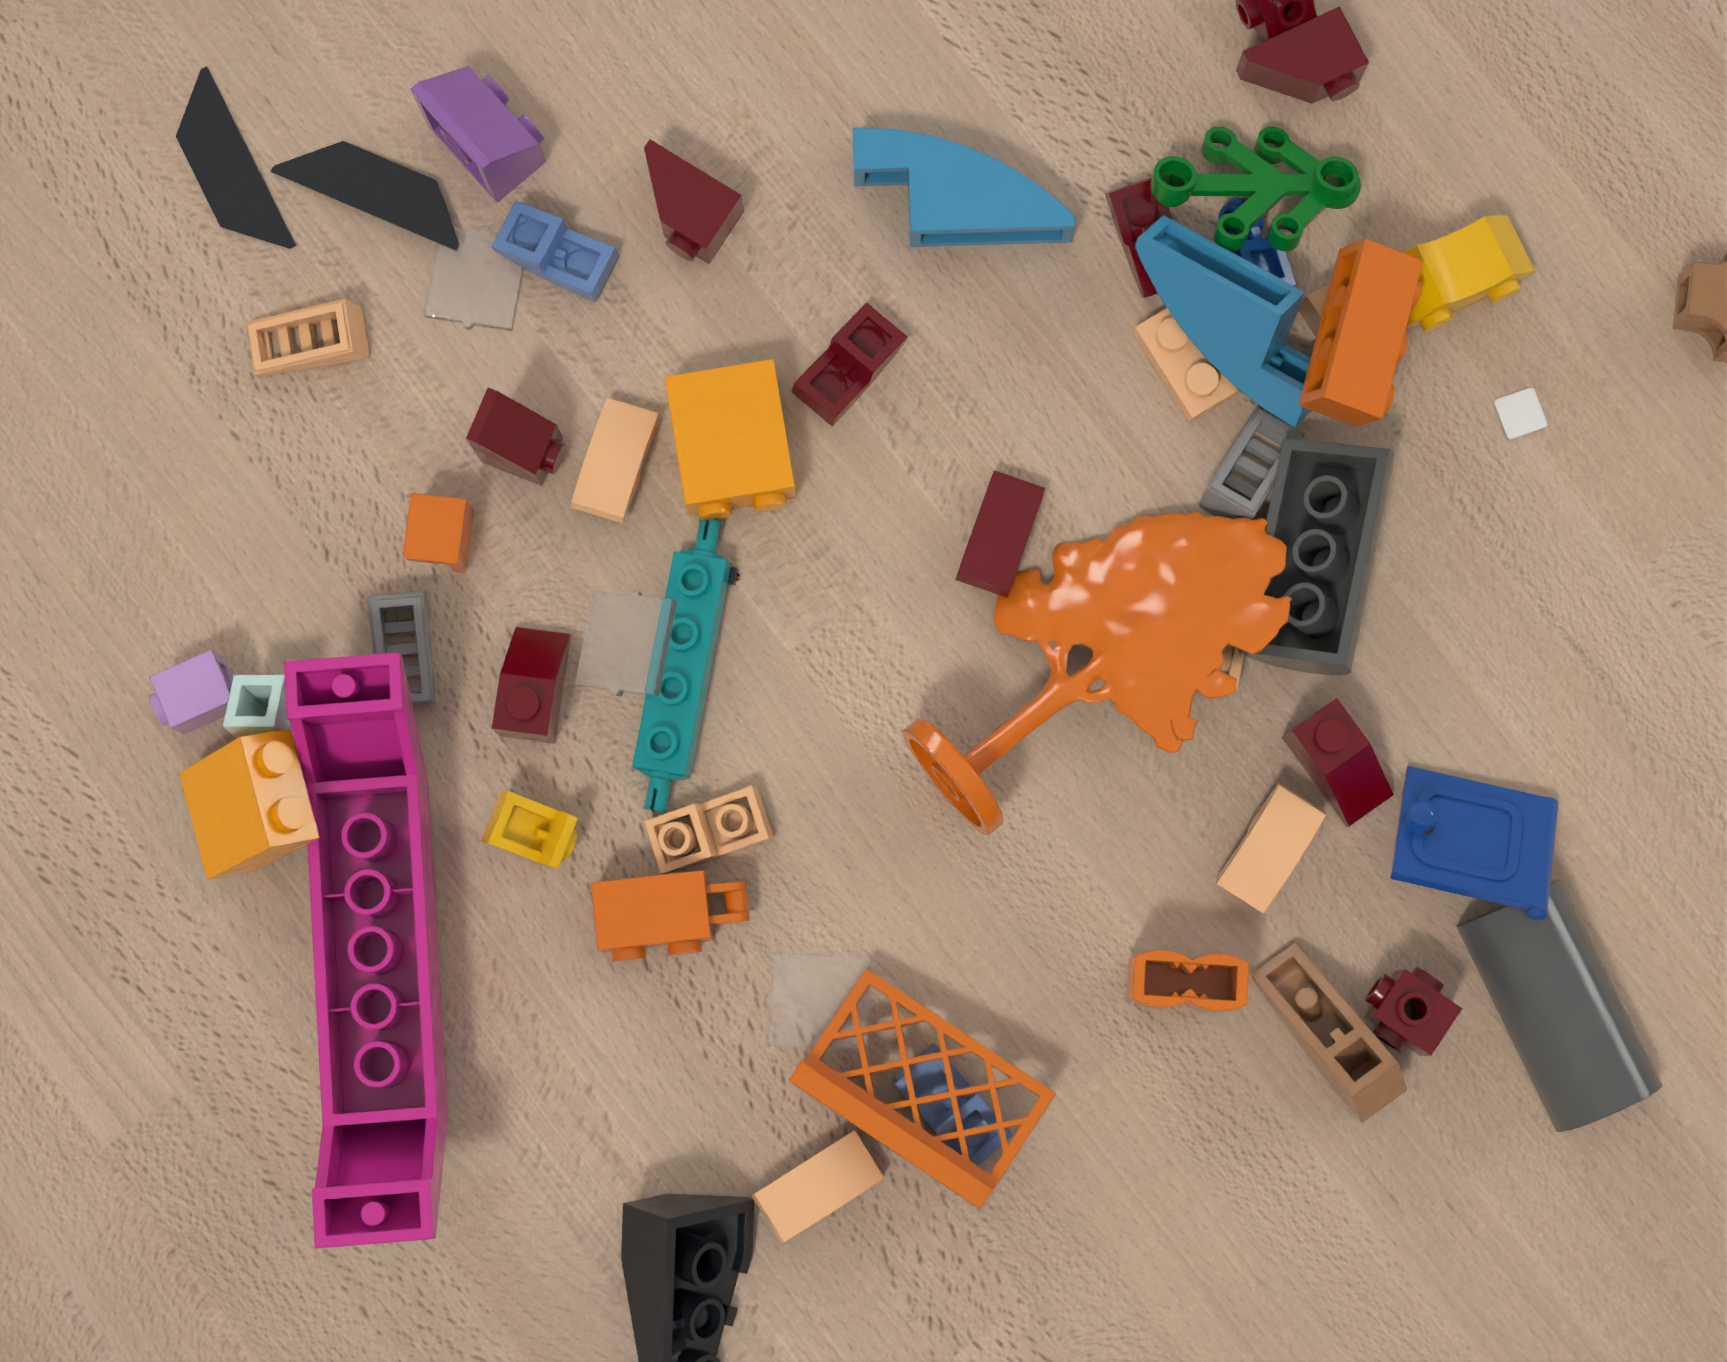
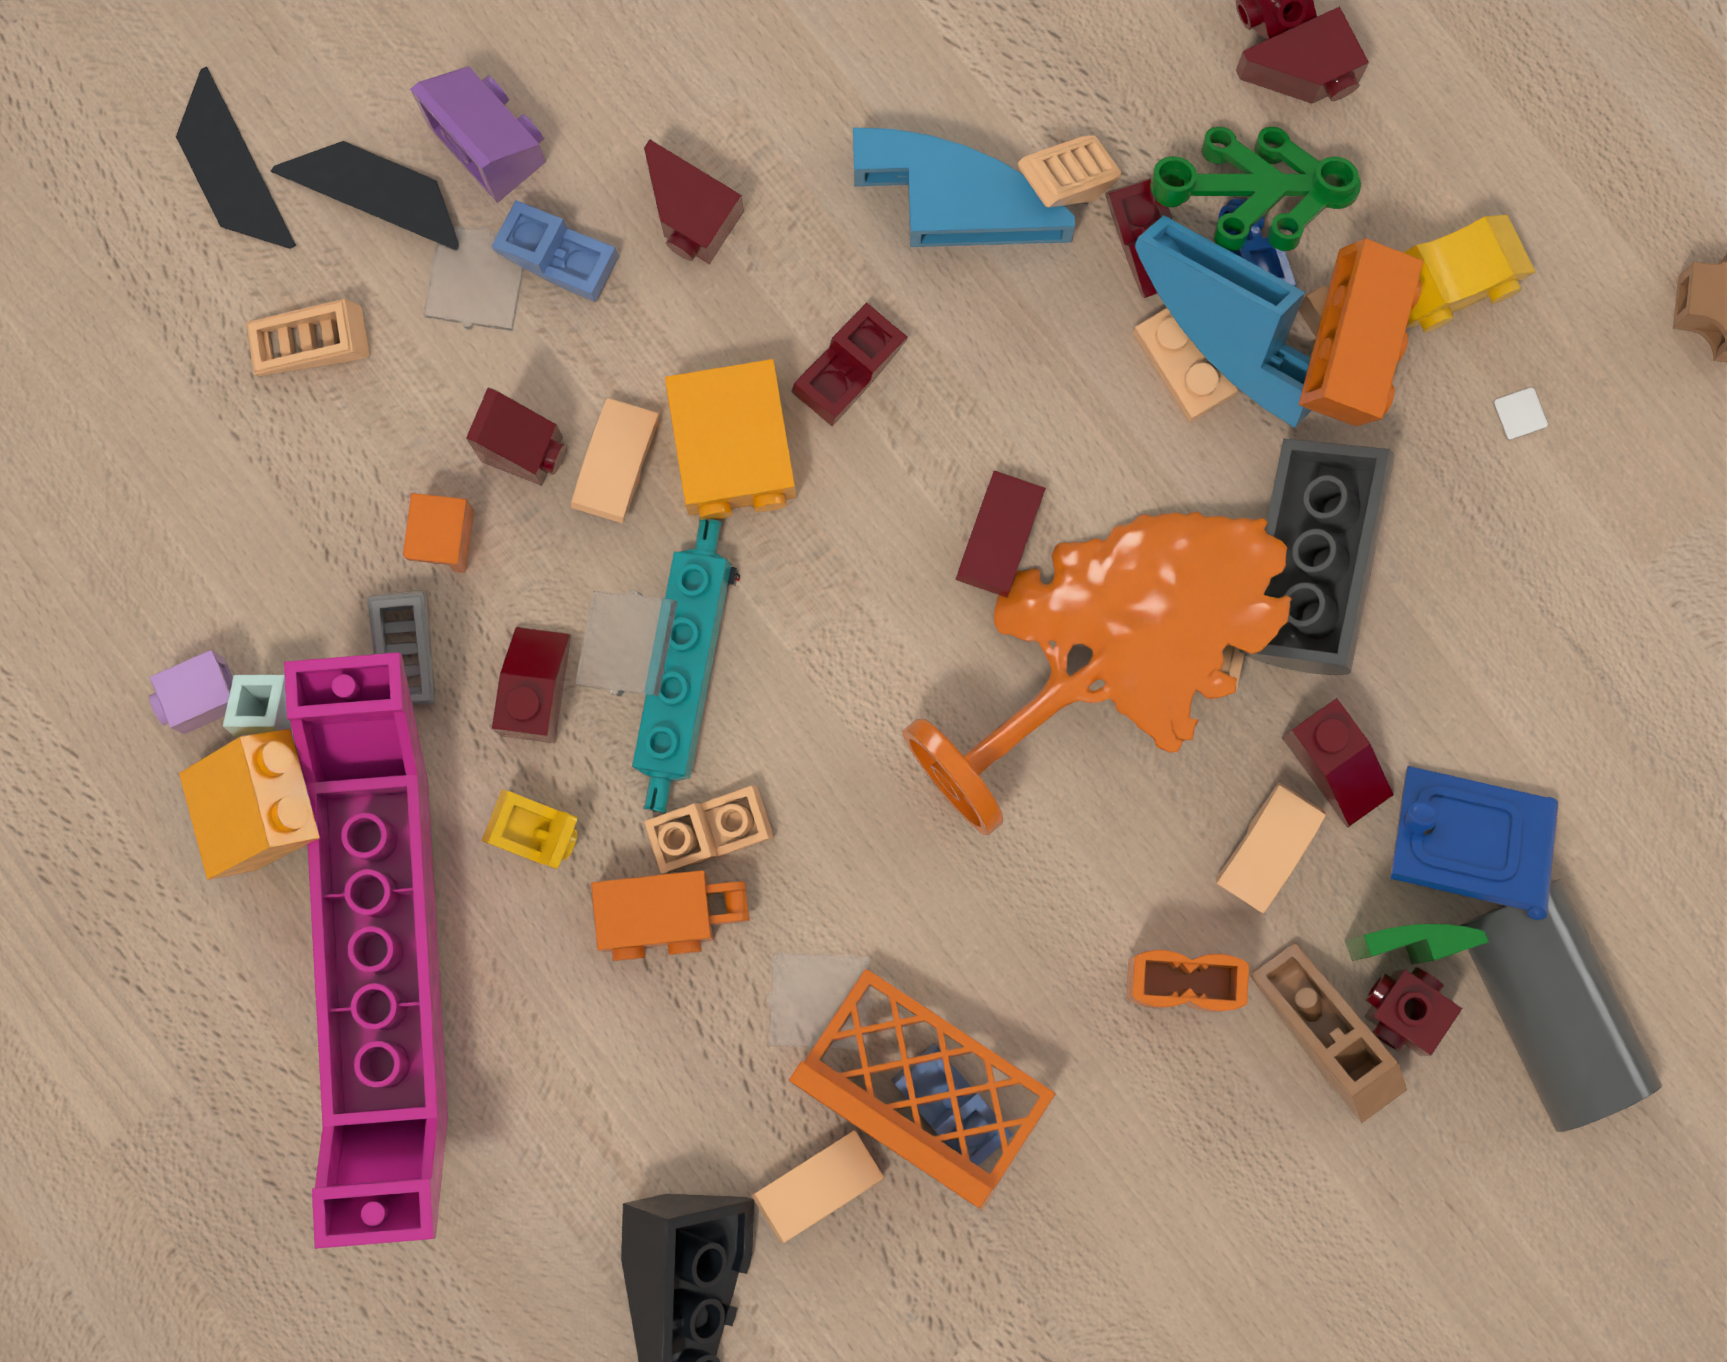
(1070, 172): none -> light nougat slope
(1232, 496): light grey slope -> none
(1422, 941): none -> green slope

